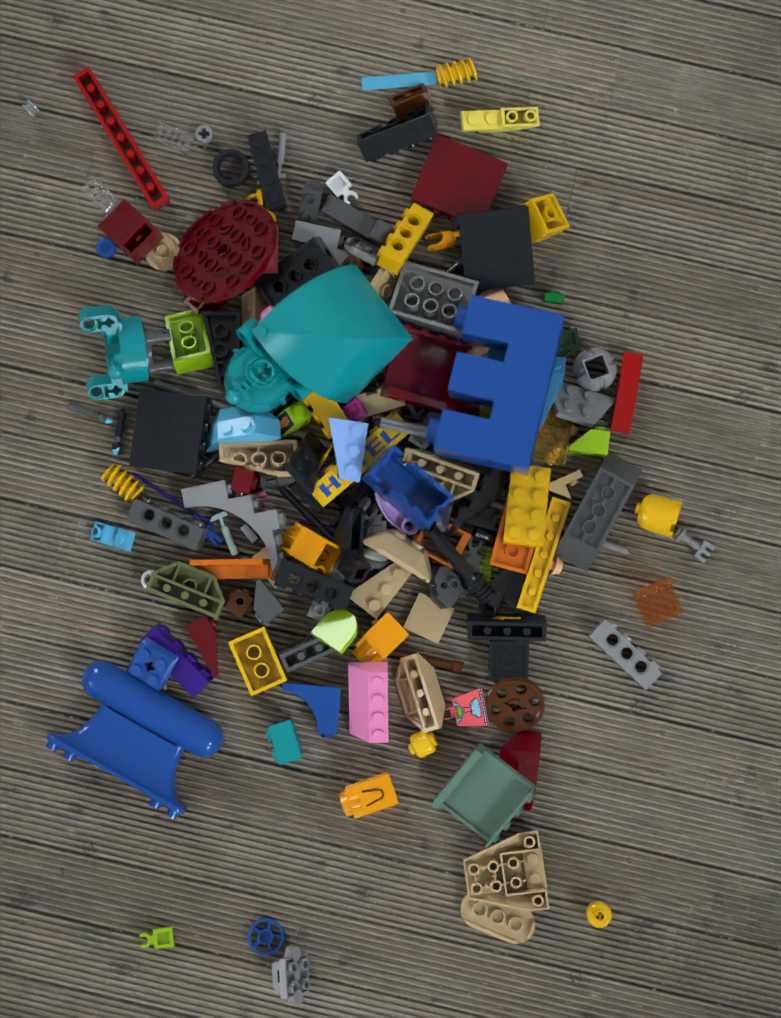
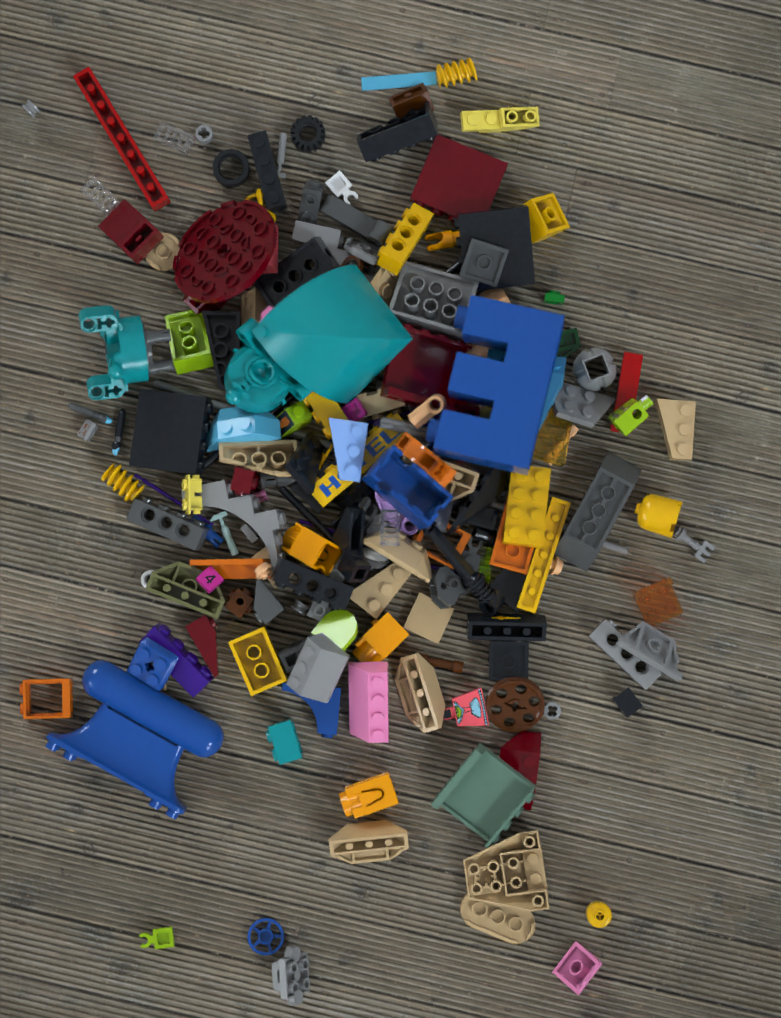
(67, 698): none -> orange window
(87, 430): none -> light grey slope
(106, 248): blue tile -> none
(112, 536): medium azure slope -> none
(191, 501): none -> light yellow hinge
(209, 579): none -> dark pink tile
(263, 571): none -> light nougat plate
(300, 607): none -> light grey bush
(308, 122): none -> black tyre
(318, 668): none -> light grey slope
(368, 842): none -> tan wedge
(389, 515): none -> clear slope
(422, 744): yellow head -> none
(425, 459): none -> orange arch
(426, 411): none -> light nougat piece
(484, 262): none -> dark grey plate
(546, 710): none -> light grey bush
(559, 486): tan slope -> none
(577, 967): none -> bright pink slope
(593, 443): lime slope -> none
(623, 418): none -> lime torso
(627, 702): none -> black panel
(653, 648): none -> light grey wing
(677, 424): none -> tan wedge

